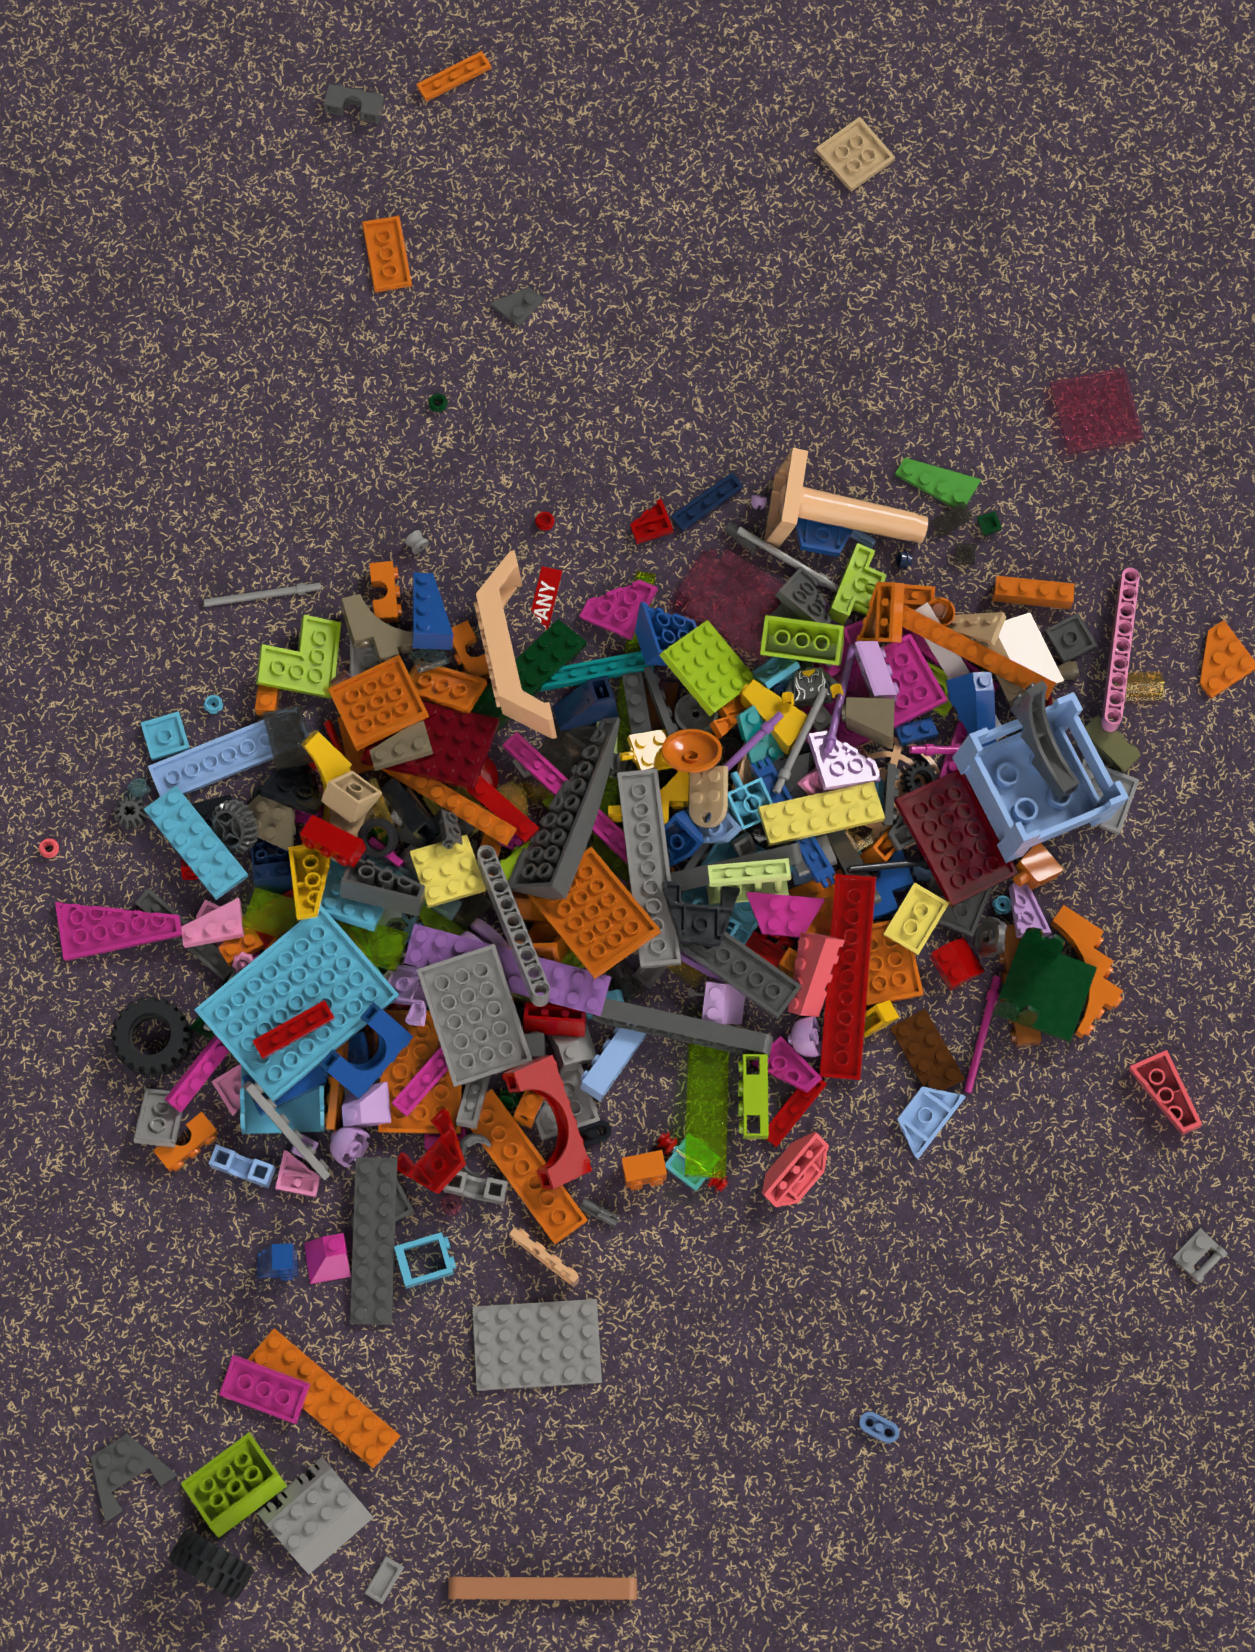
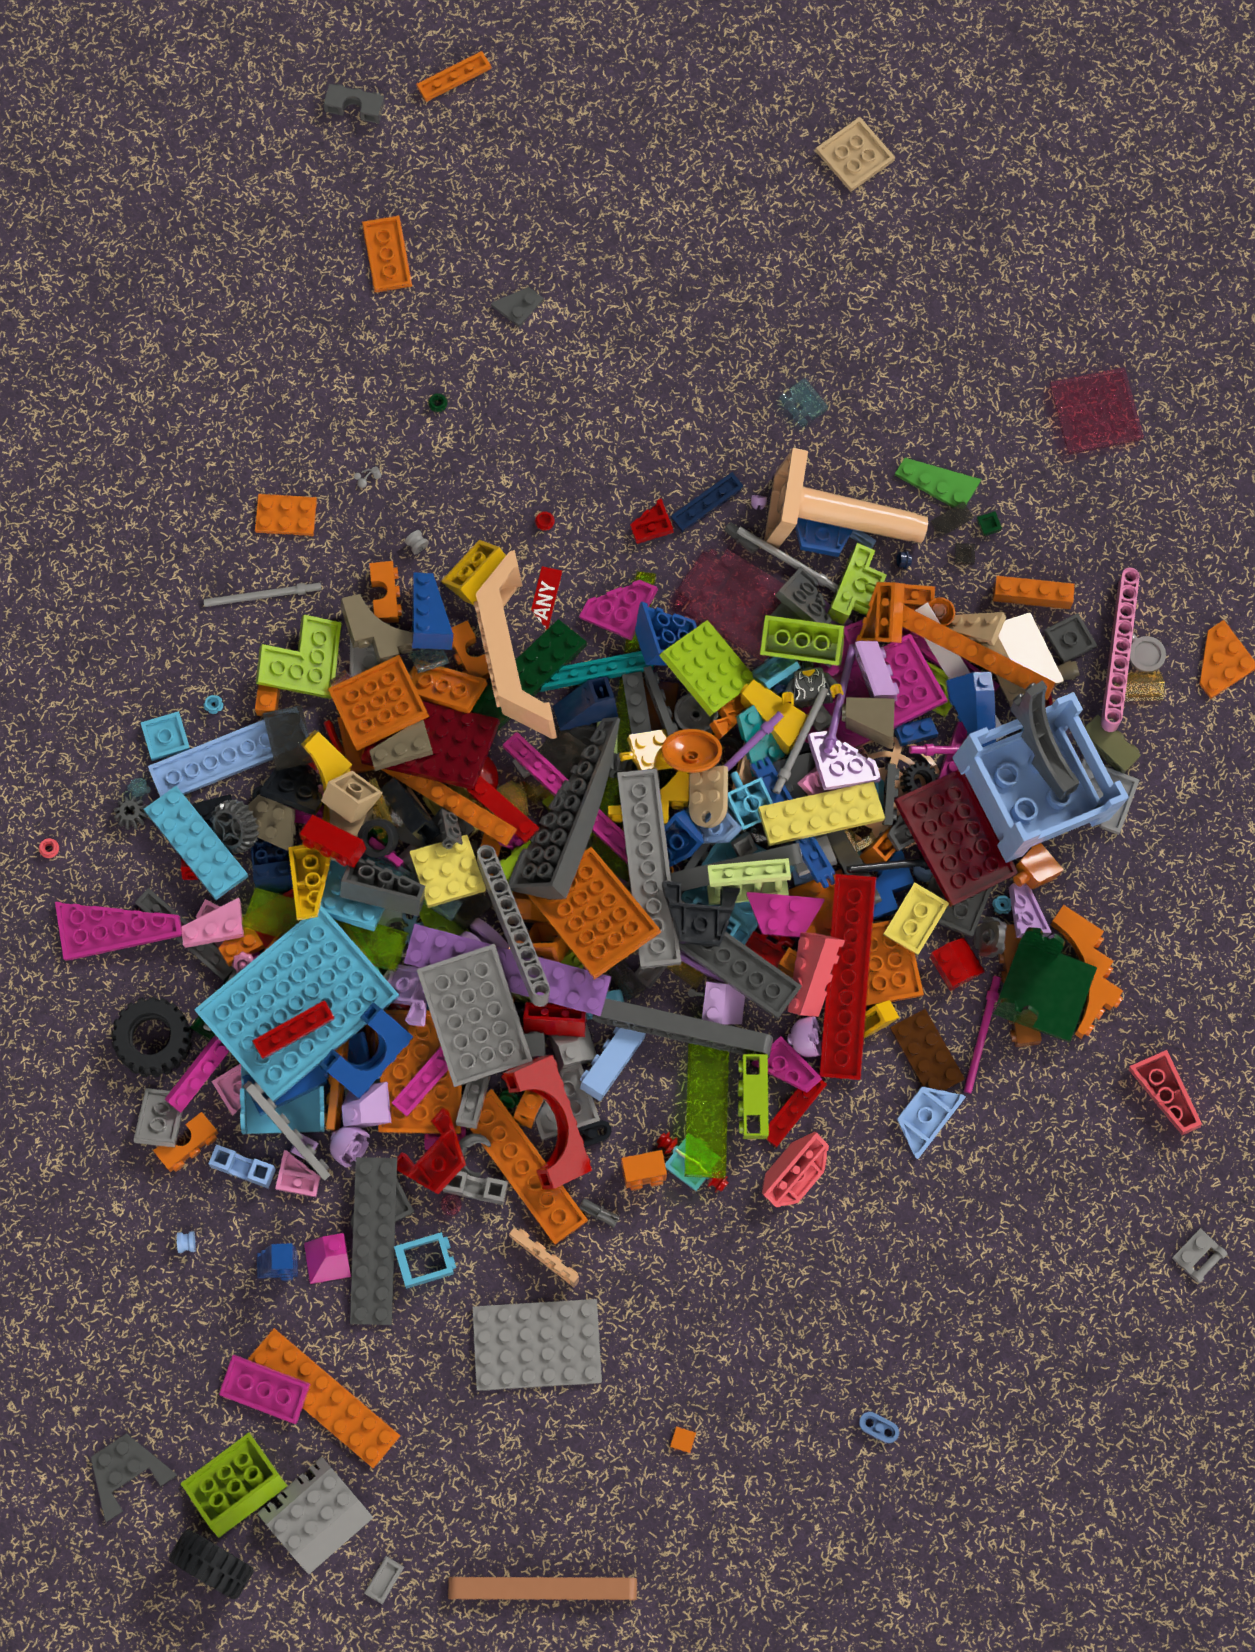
(186, 1242): none -> light blue wheel
(286, 514): none -> orange plate
(362, 482): none -> light grey piece
(473, 570): none -> yellow slope
(683, 1439): none -> orange tile
(808, 399): none -> clear light blue plate
(1146, 653): none -> light grey piece

